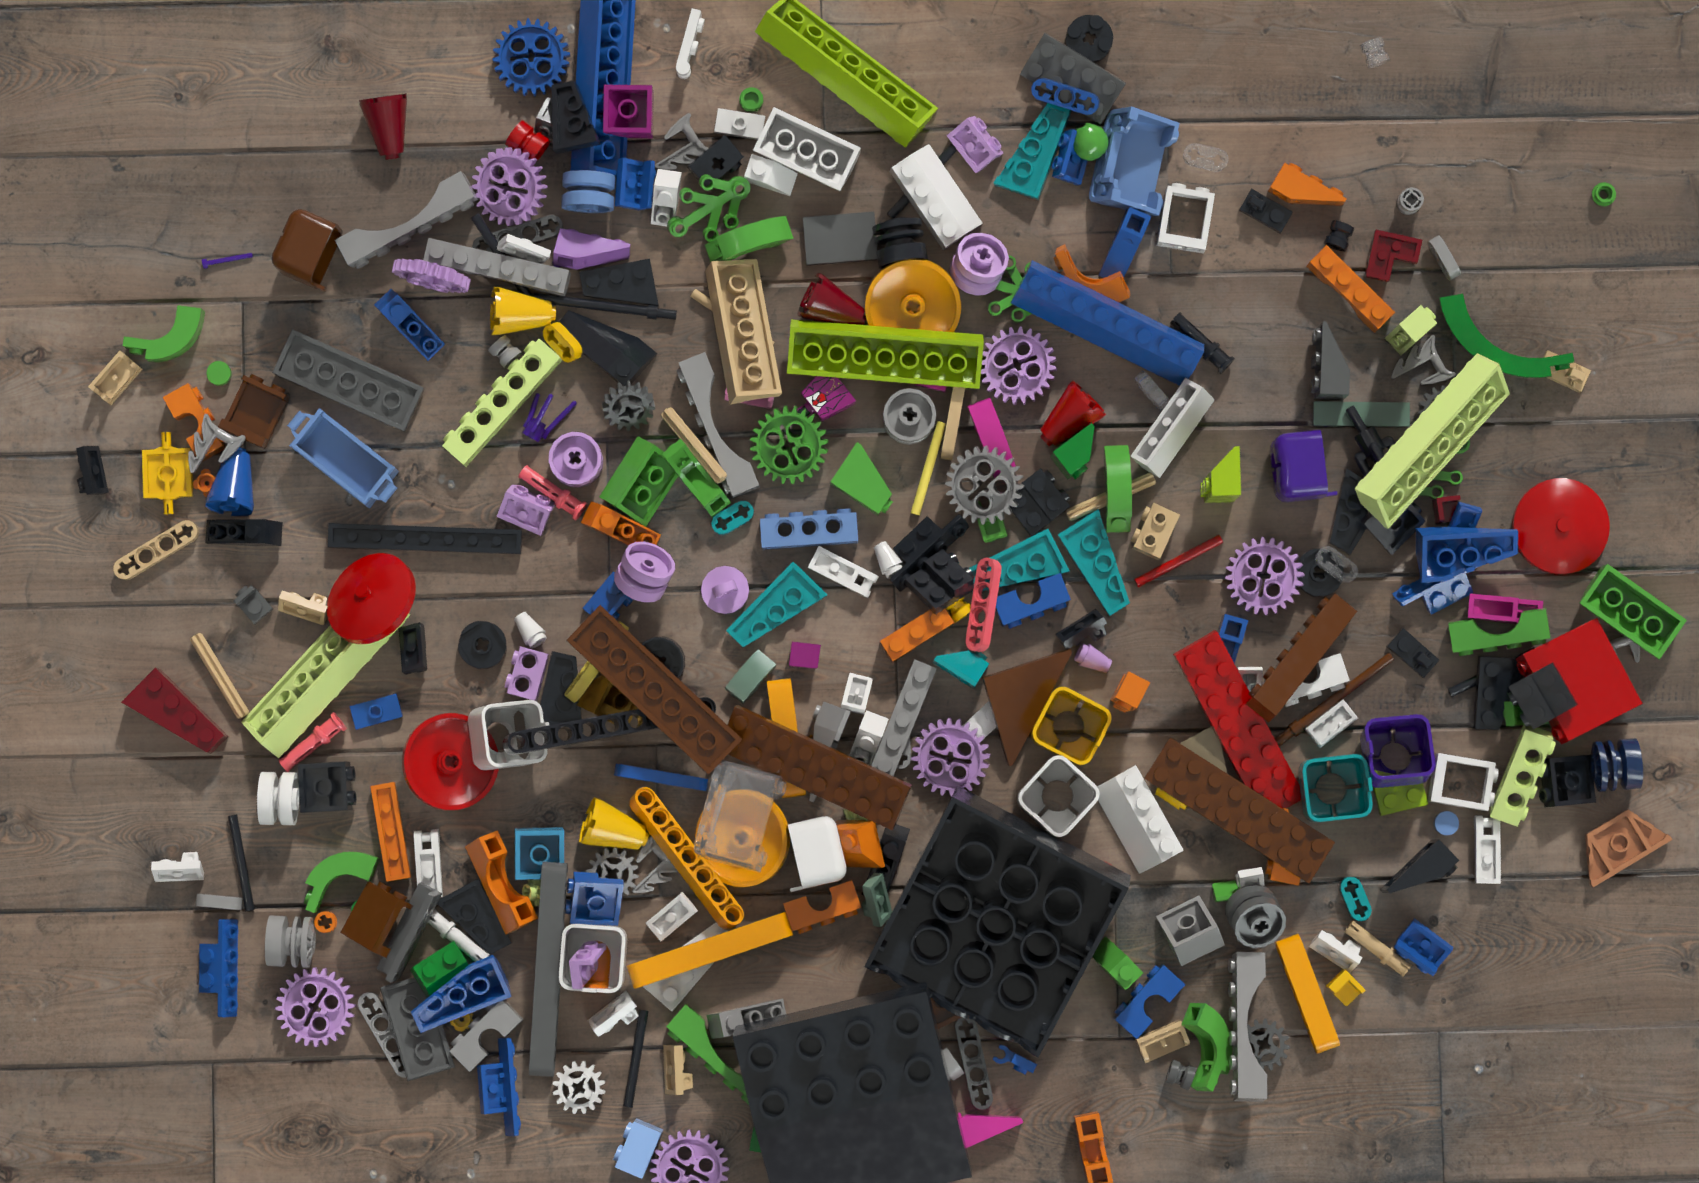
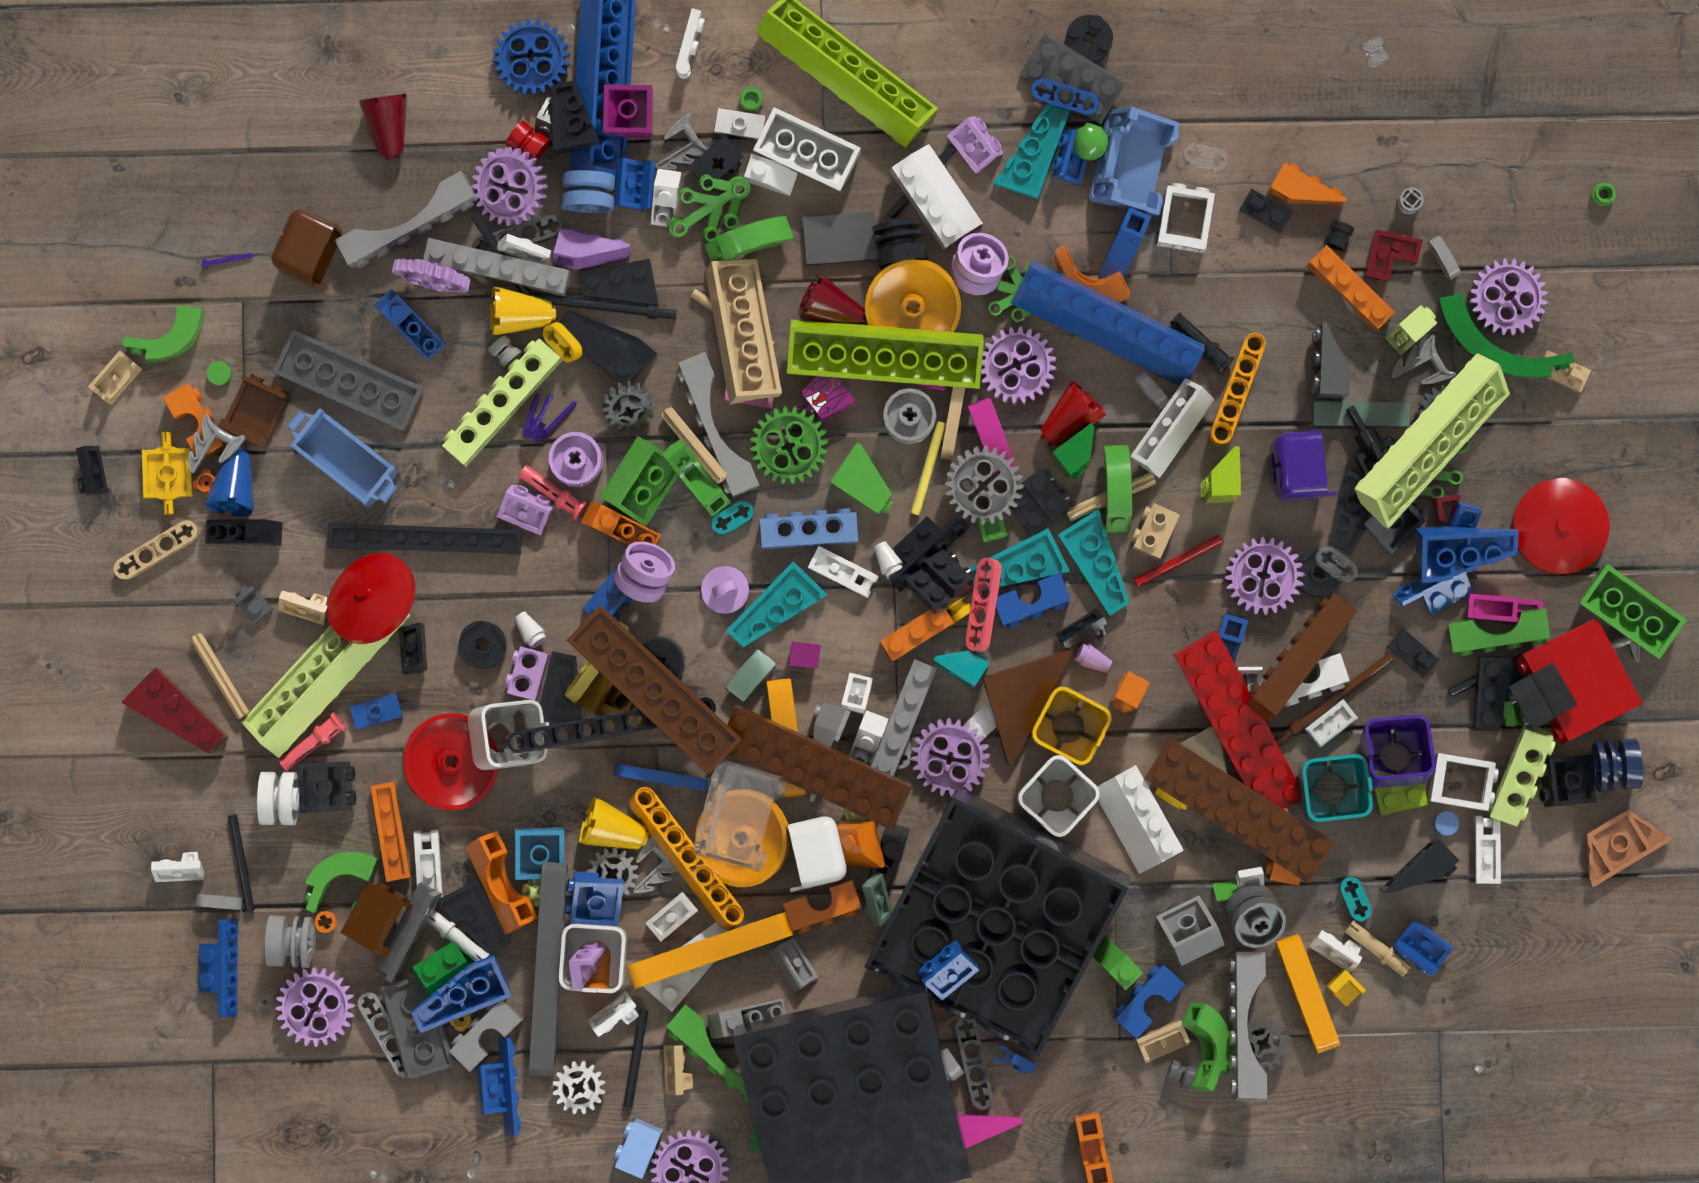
(793, 964): none -> light grey slope
(948, 970): none -> blue bracket
(1237, 377): none -> light orange beam
(1525, 285): none -> lavender gear

